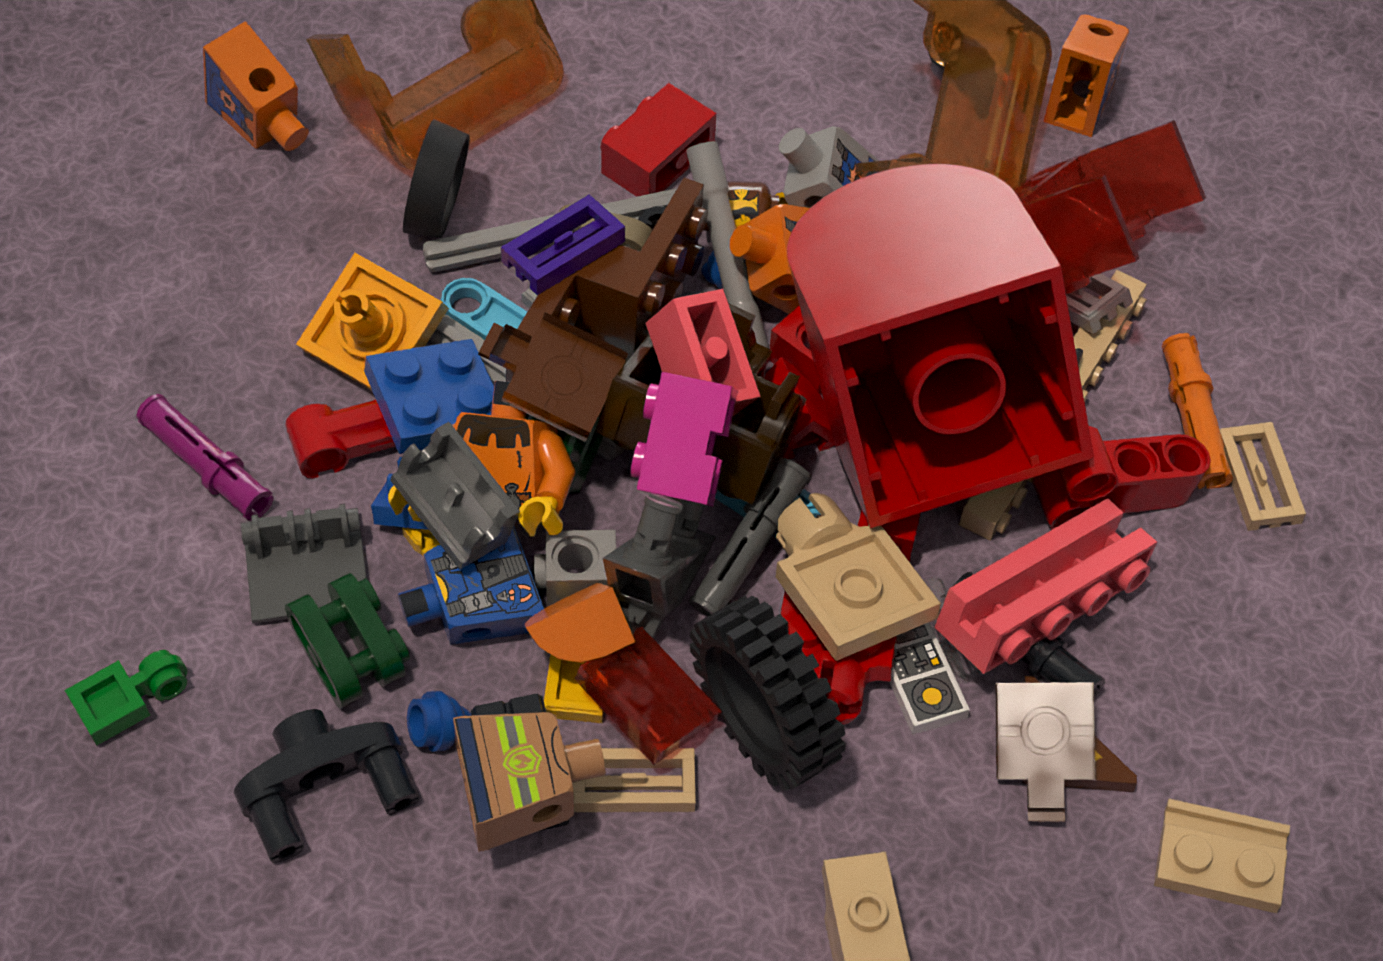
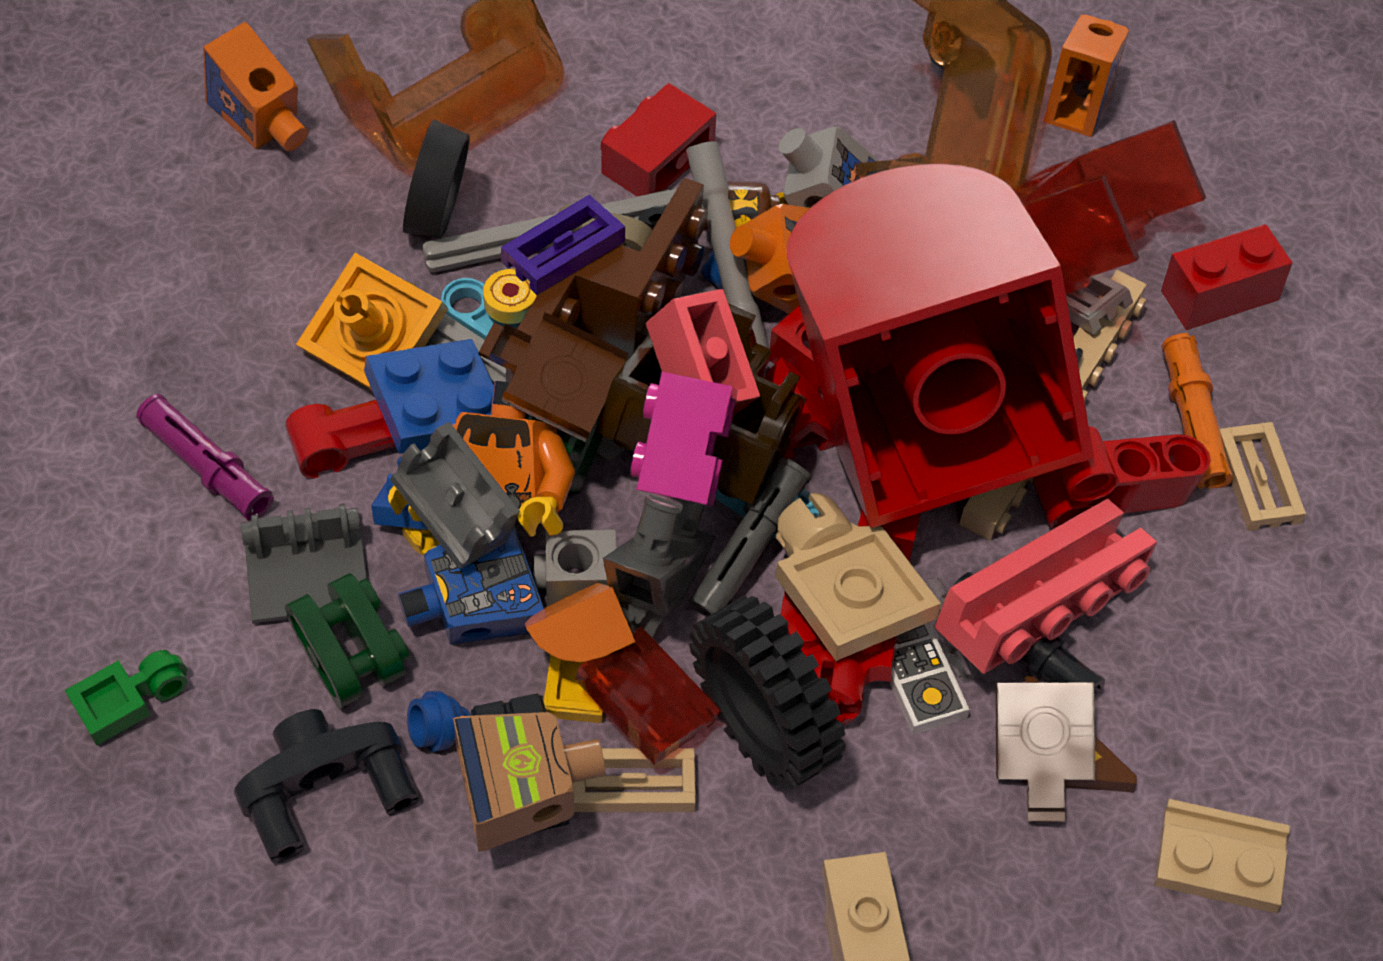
(507, 297): none -> yellow tile
(1226, 276): none -> red brick

